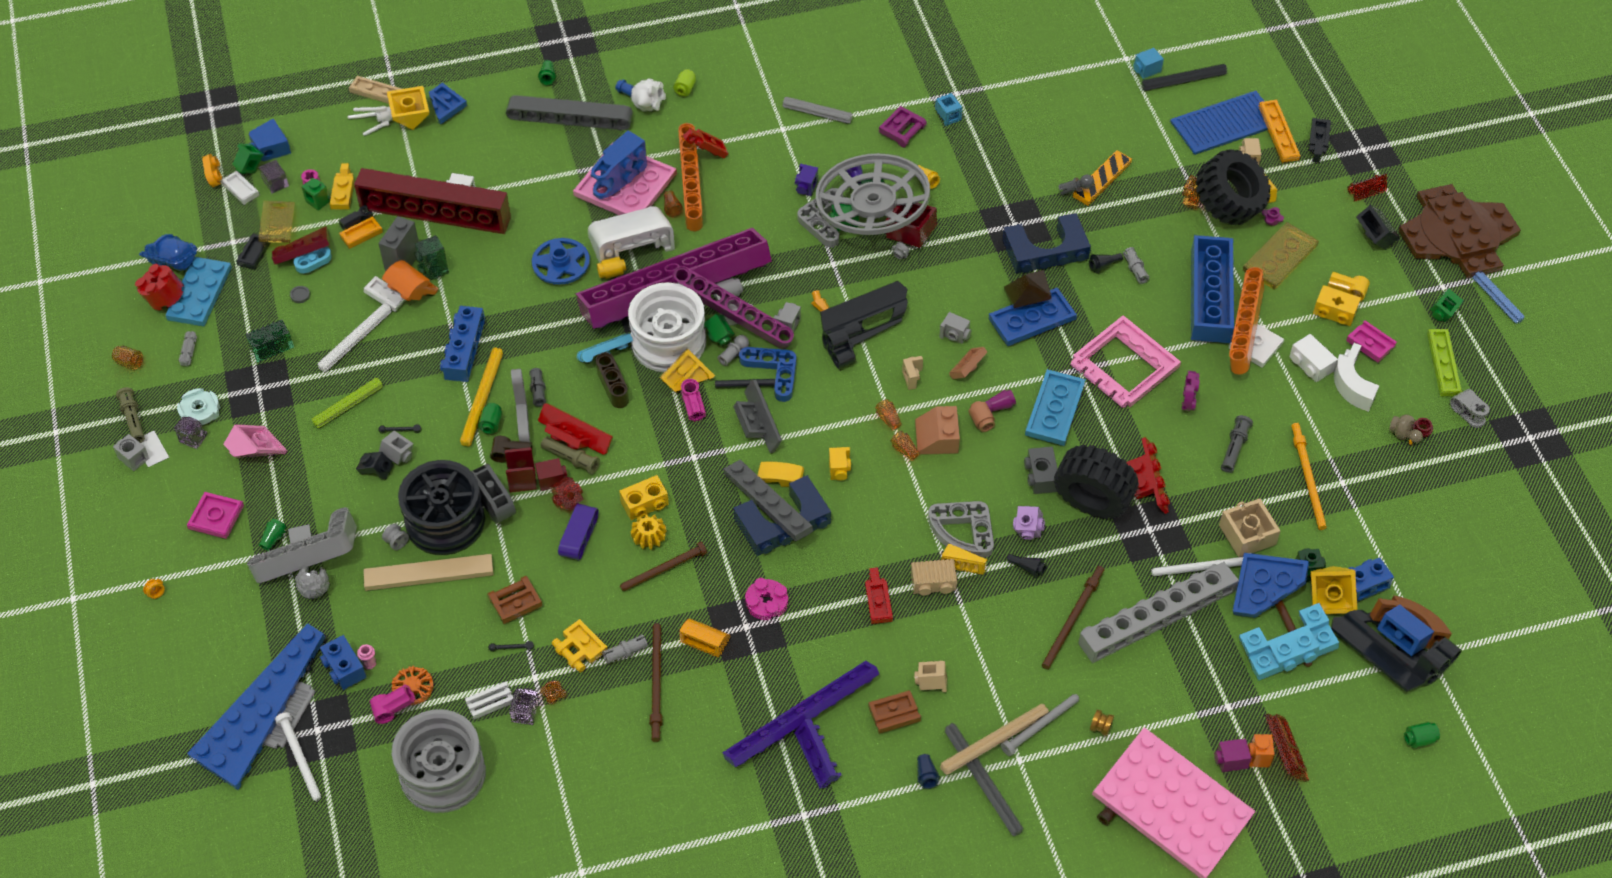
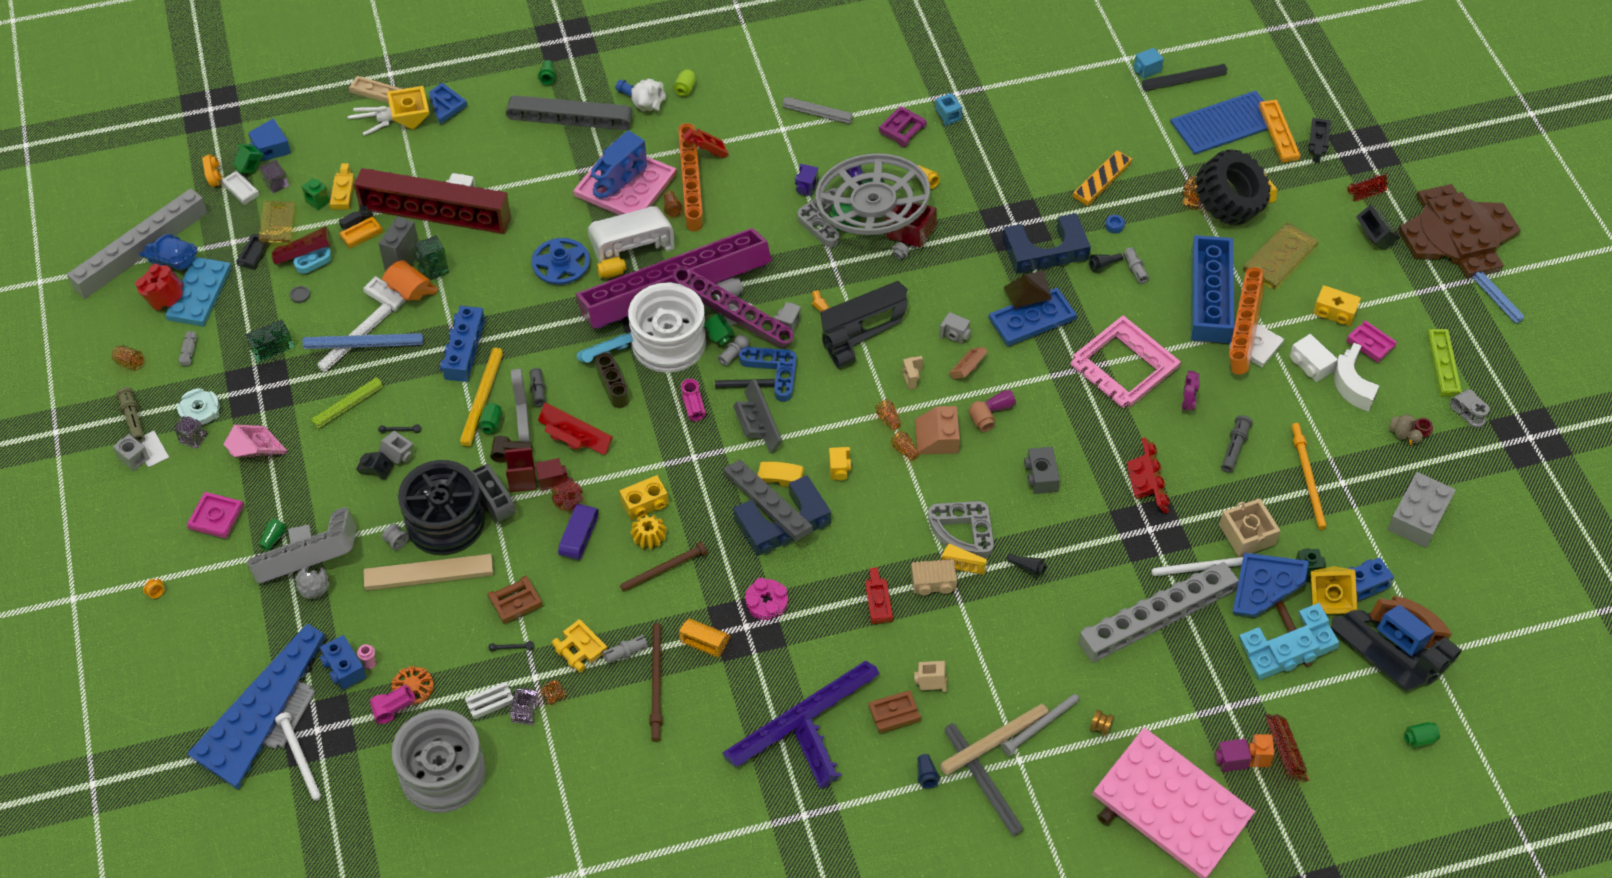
(125, 250): none -> light grey brick
(309, 174): dark pink bush -> none
(362, 341): none -> medium blue axle
(577, 457): olive pin -> none
(685, 367): yellow wing -> none
(1029, 522): lavender brick -> none
(1055, 407): dark azure plate -> none
(1085, 182): dark grey pin -> none
(1090, 586): reddish brown bar -> none
(1096, 481): black tyre -> none
(1114, 224): none -> blue tile
(1252, 147): tan brick -> none
(1272, 216): magenta plate -> none
(1356, 286): yellow piece -> none
(1421, 509): none -> light grey brick
(1446, 305): green brick -> none

